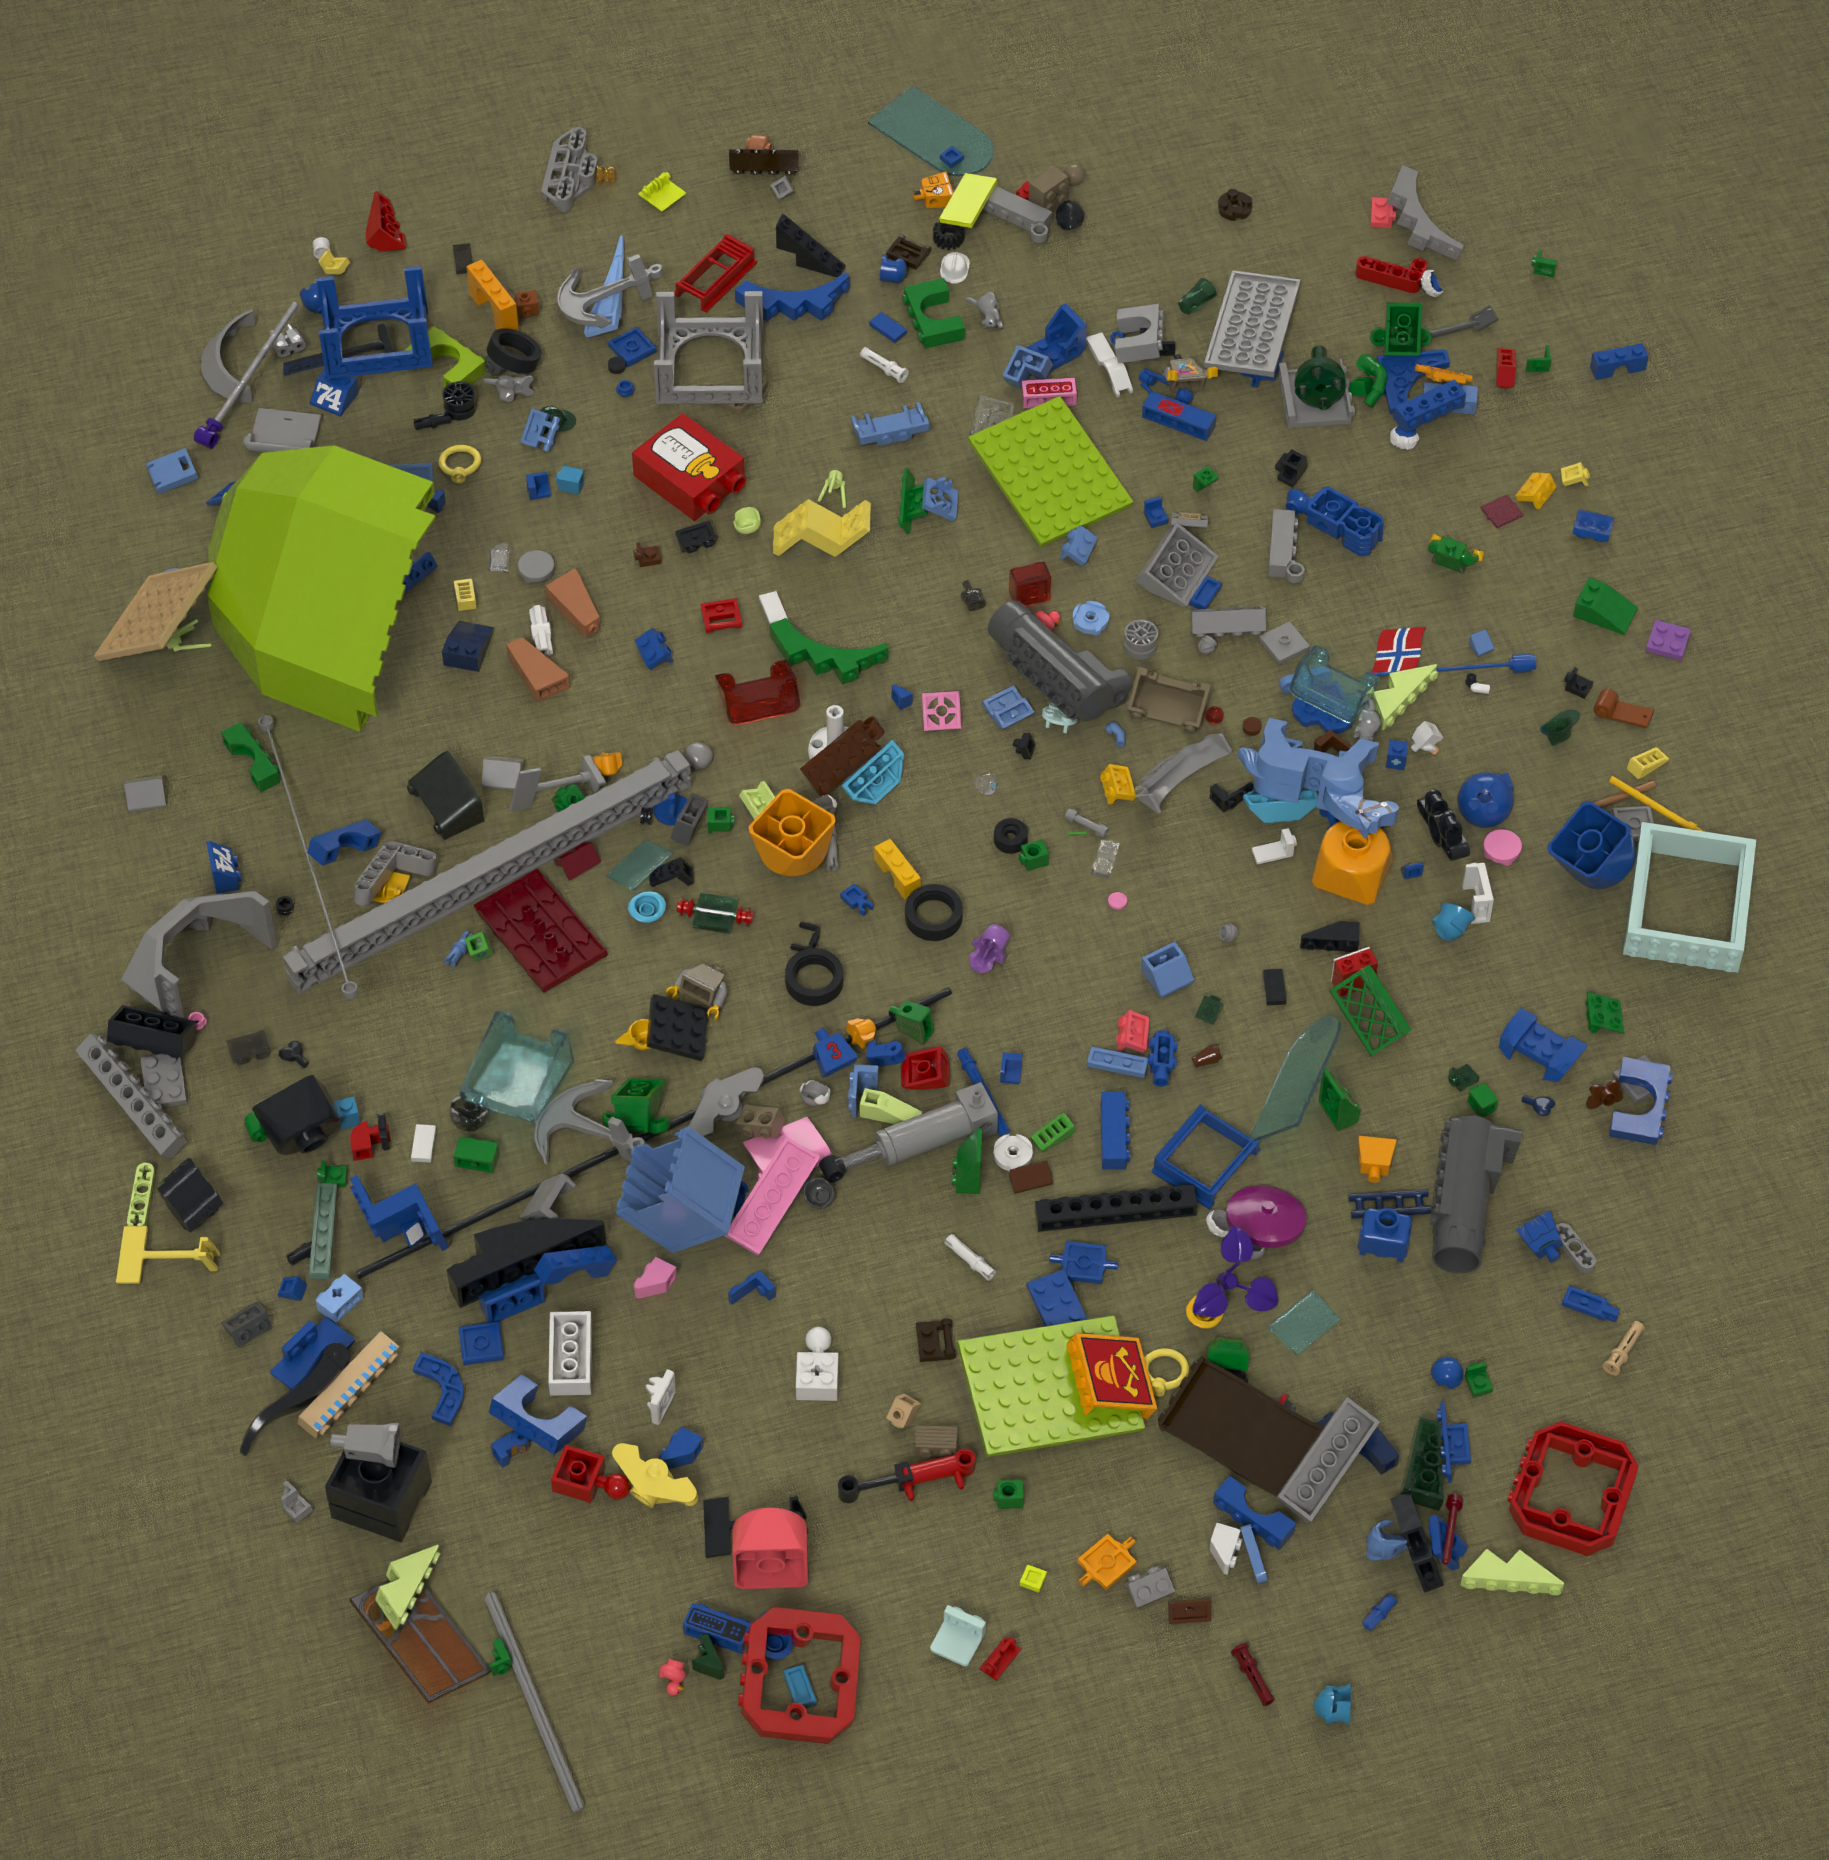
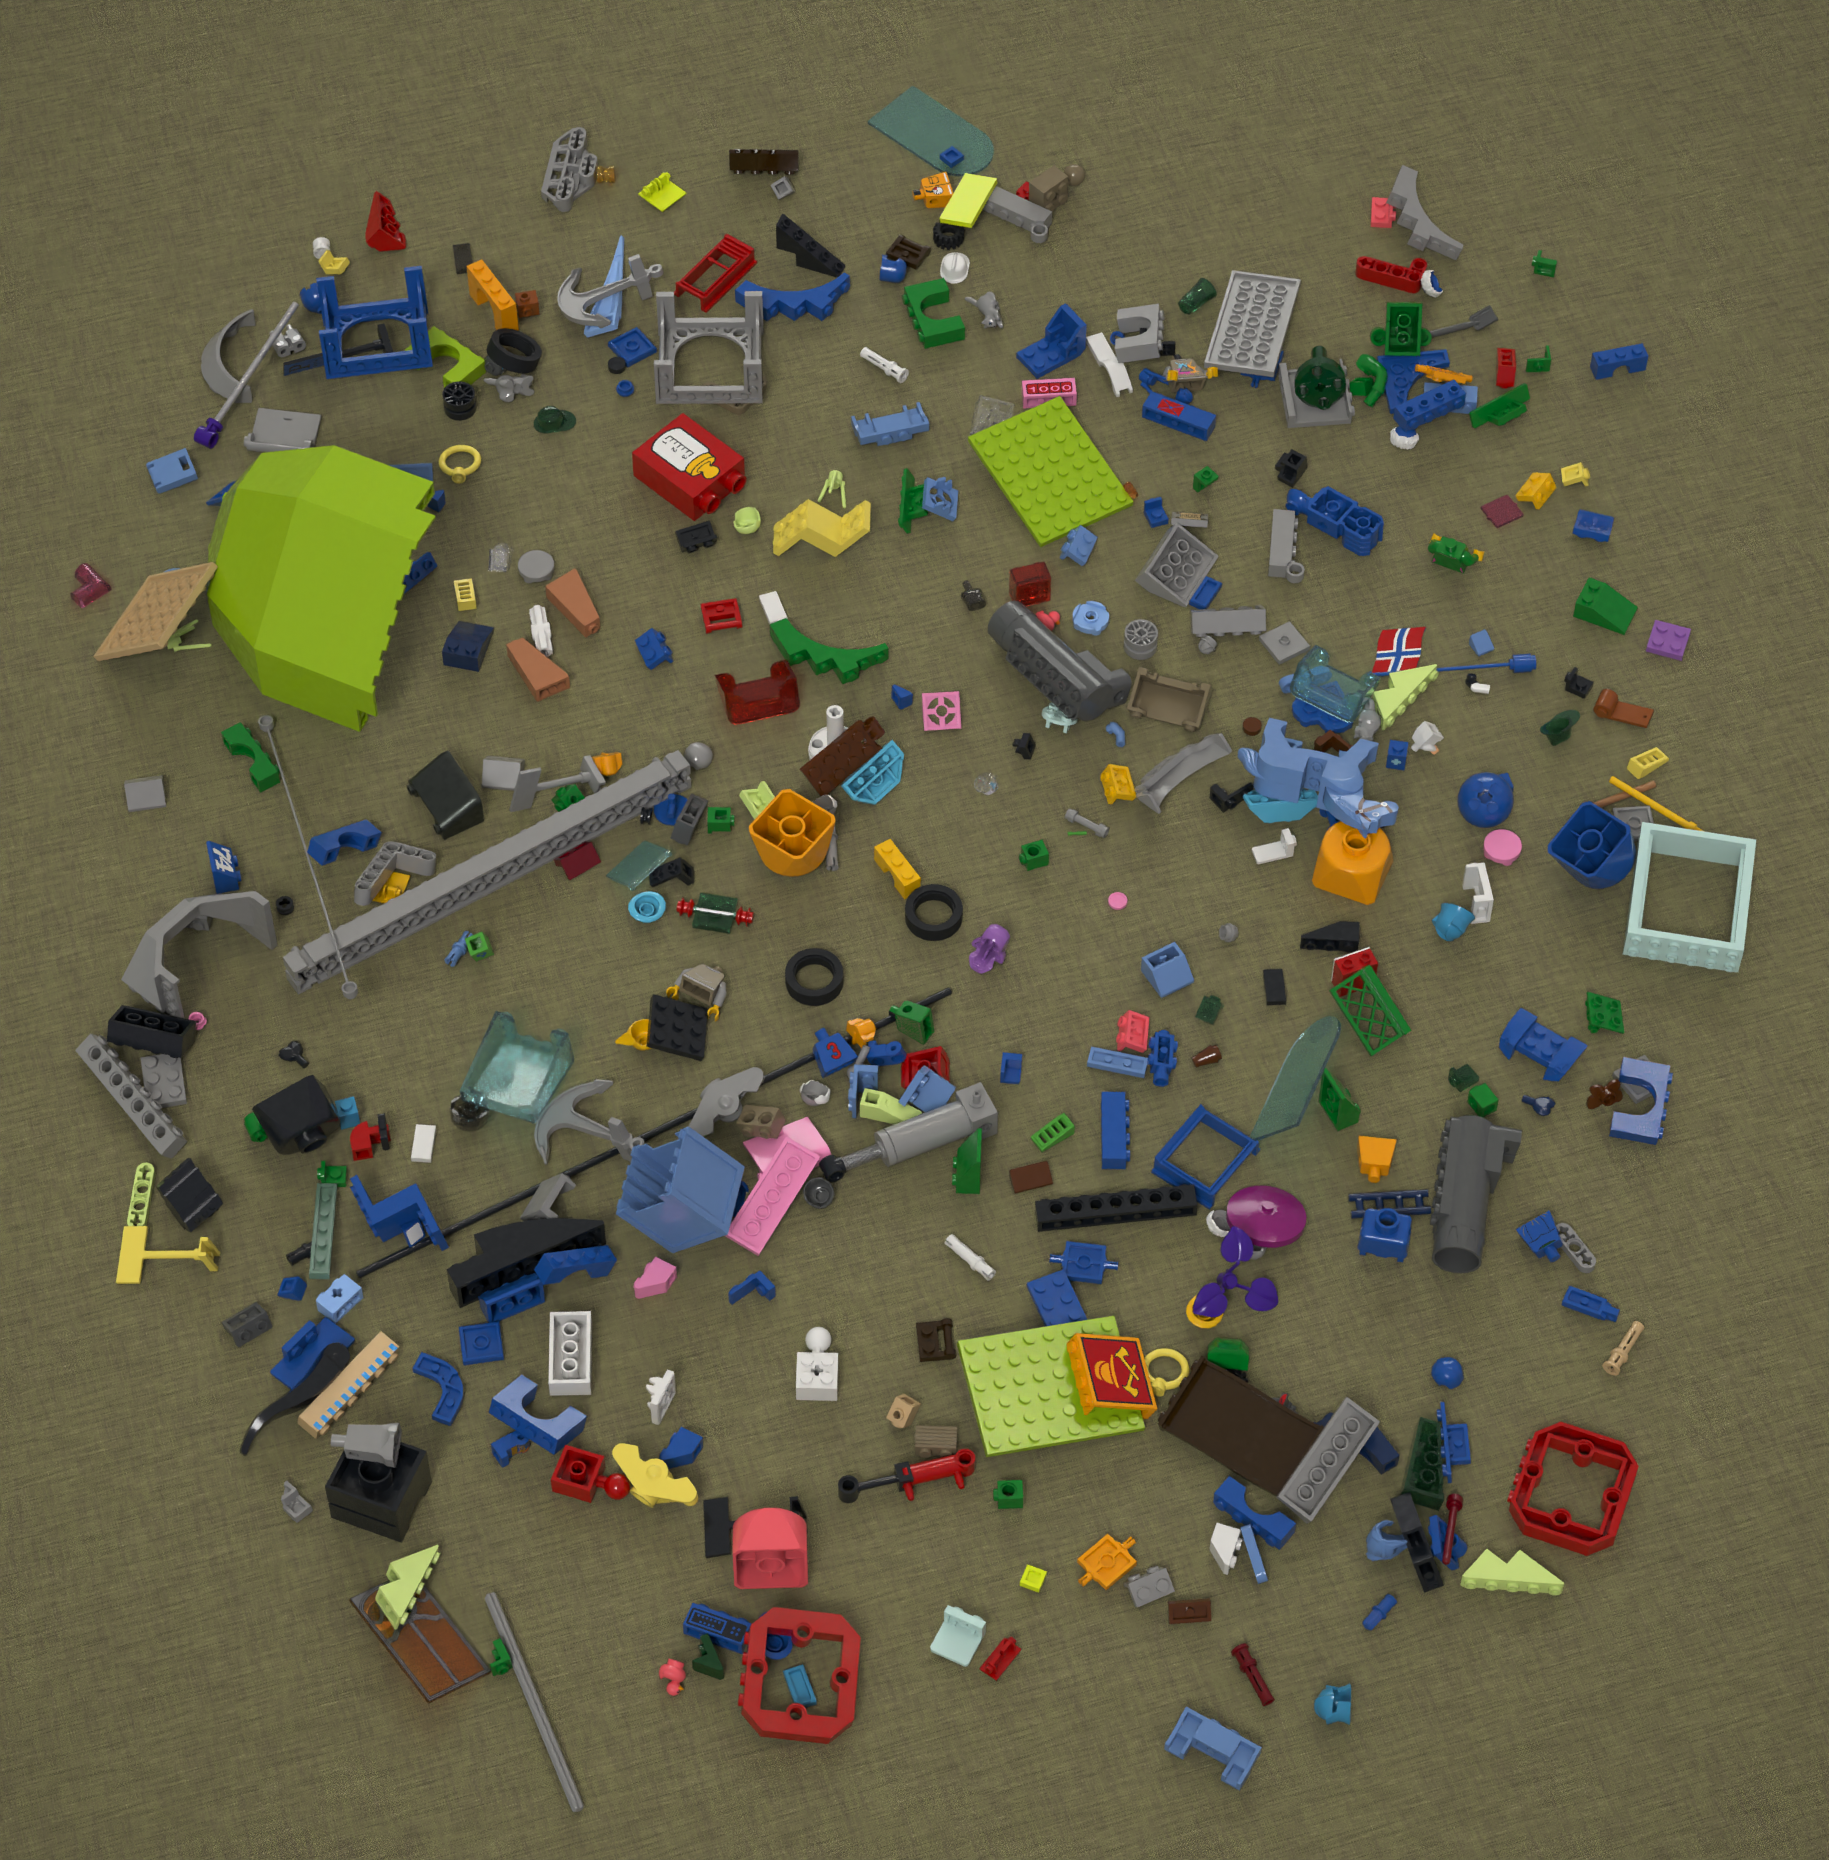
(92, 585): none -> clear pink brick
(248, 1047): clear smoke bracket -> none
(334, 394): blue slope -> none
(432, 421): black pin -> none
(476, 1154): green brick -> none
(535, 428): medium blue plate -> none
(538, 485): blue panel -> none
(540, 930): dark red piece -> none
(570, 479): dark azure brick -> none
(637, 1106): green piece -> none
(647, 556): reddish brown bracket -> none
(758, 142): nougat head -> none
(814, 939): black piece -> none
(855, 897): blue plate -> none
(860, 1060): none -> light grey bar
(888, 327): blue tile -> none
(927, 1090): none -> medium blue bracket
(971, 1069): blue axle -> none
(1005, 1144): white plate -> none
(1007, 707): medium blue slope -> none
(1013, 826): black tyre -> none
(1025, 363): medium blue brick -> none
(1069, 215): black hair -> none
(1105, 858): clear slope -> none
(1129, 488): none -> clear orange tile
(1214, 711): clear red plate -> none
(1216, 1742): none -> medium blue bracket
(1231, 198): dark brown plate -> none
(1304, 1323): clear light blue piece -> none
(1412, 870): blue slope -> none
(1443, 825): black piece -> none
(1478, 1379): green bracket -> none
(1502, 408): none -> green bracket

